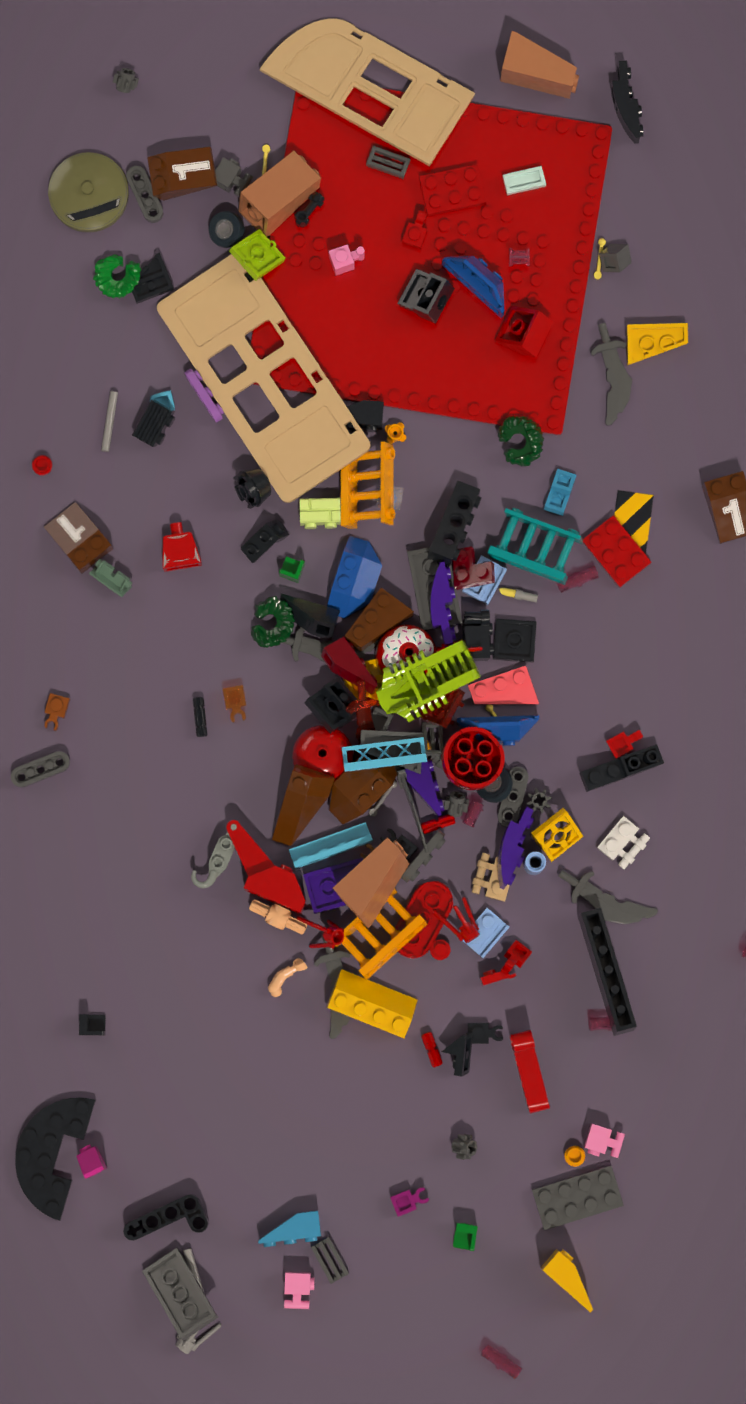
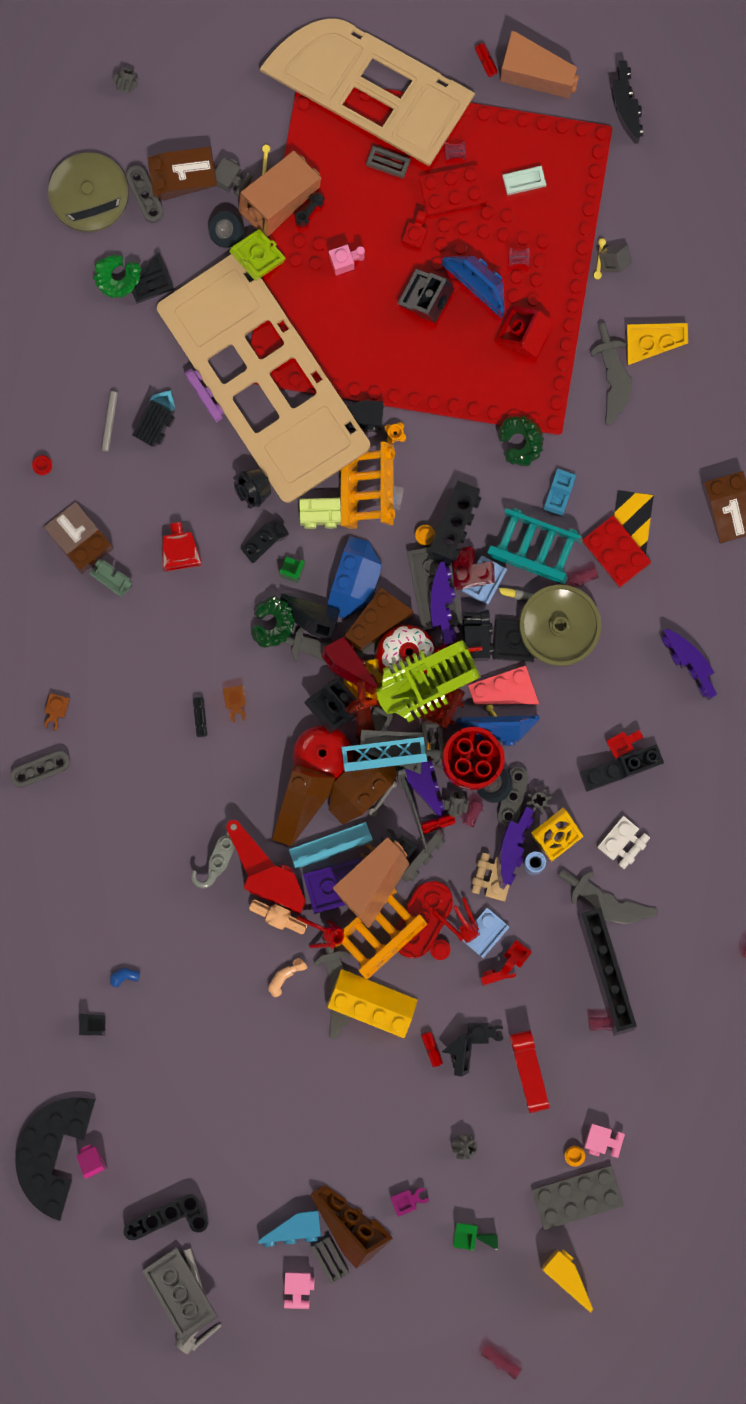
(123, 974): none -> blue arm
(354, 1233): none -> reddish brown wedge
(425, 535): none -> light orange plate
(455, 151): none -> clear pink bush
(484, 57): none -> red piece
(490, 1239): none -> dark green slope
(560, 625): none -> olive dish
(686, 654): none -> dark purple slope

